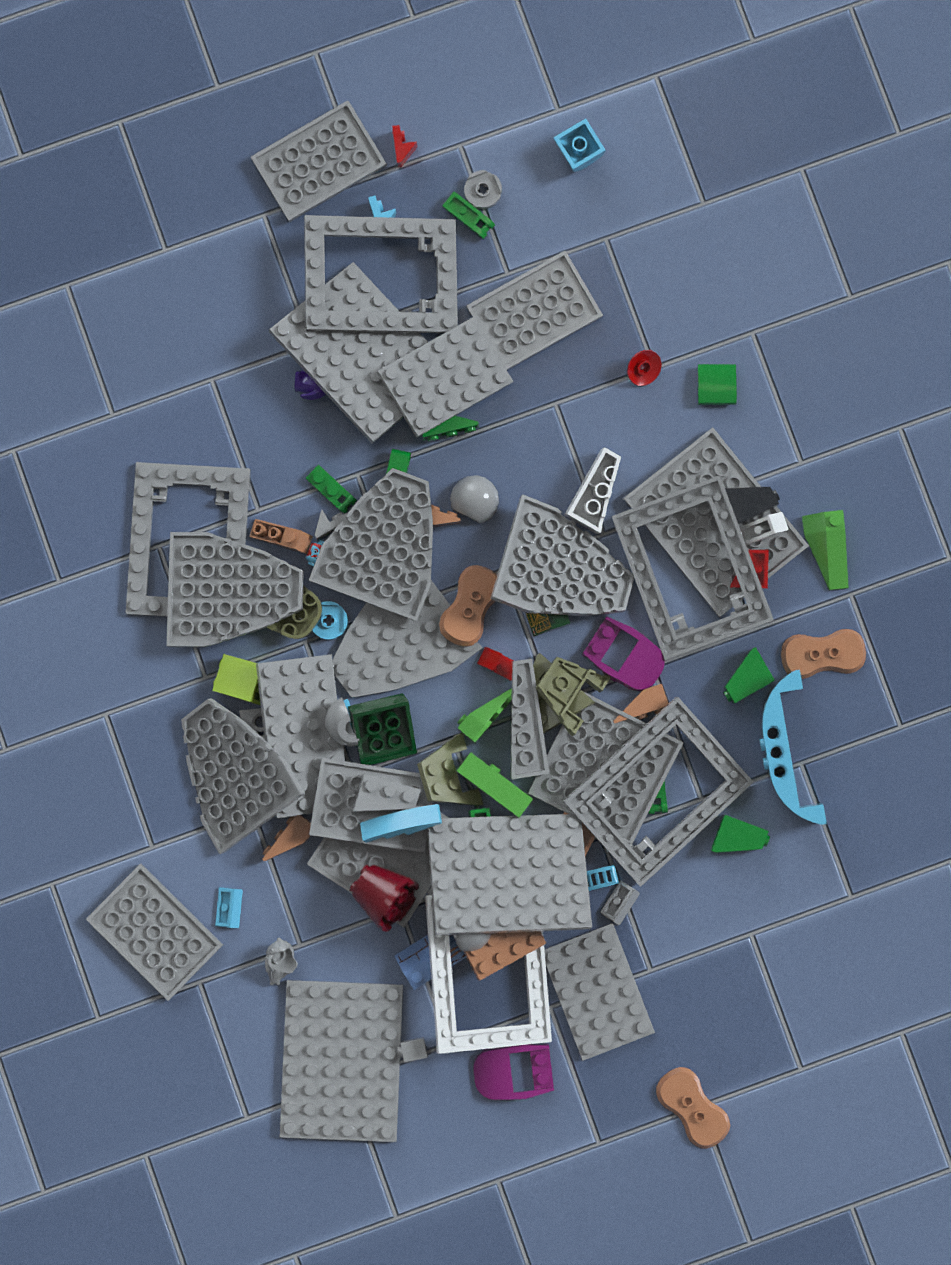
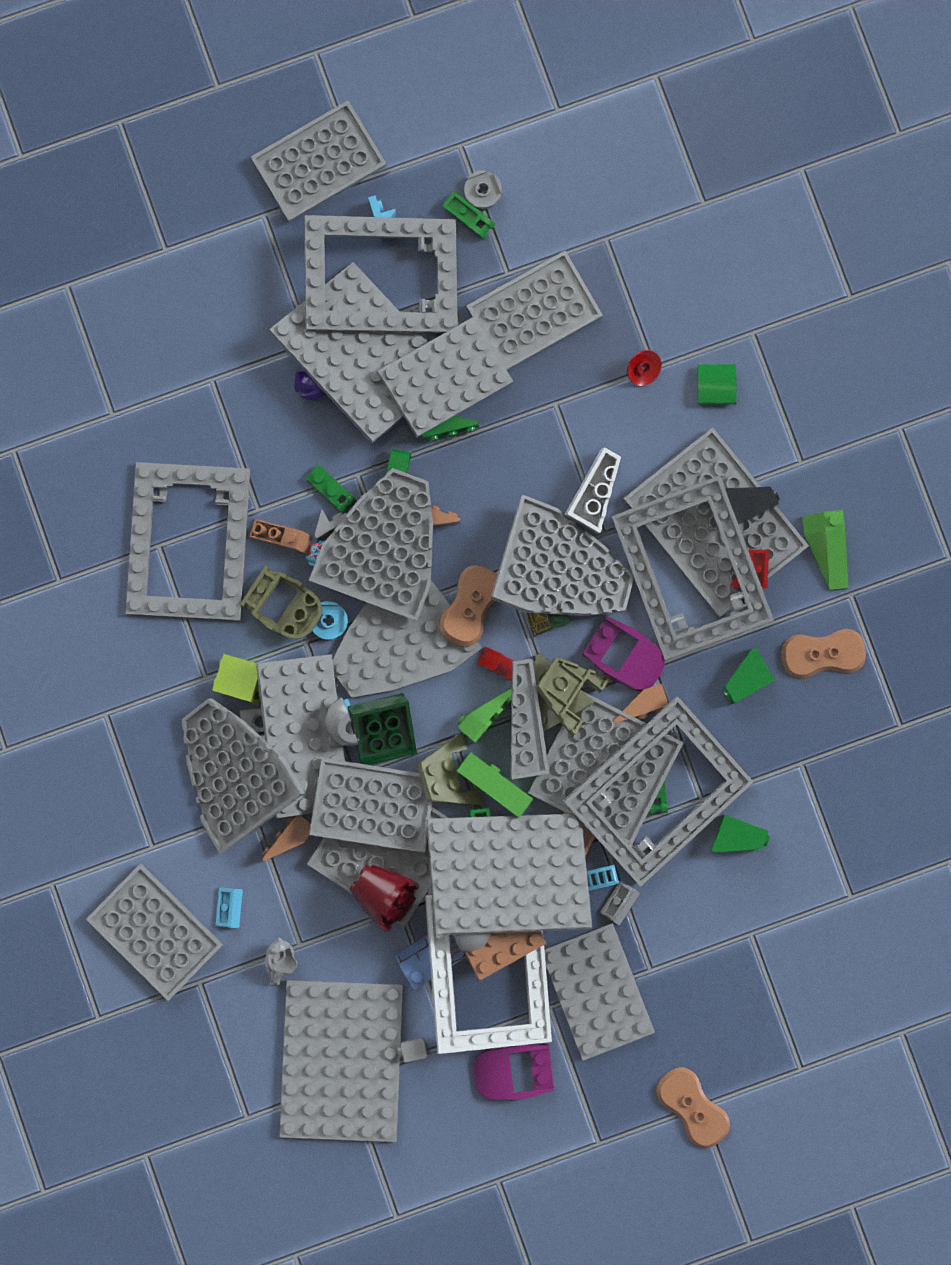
(225, 589): light grey wing -> none
(383, 794): light grey wedge -> none
(401, 822): medium azure slope -> none
(402, 150): red slope -> none
(475, 498): light grey cylinder -> none
(580, 145): medium azure brick -> none
(764, 528): white slope -> none
(785, 785): medium azure slope -> none

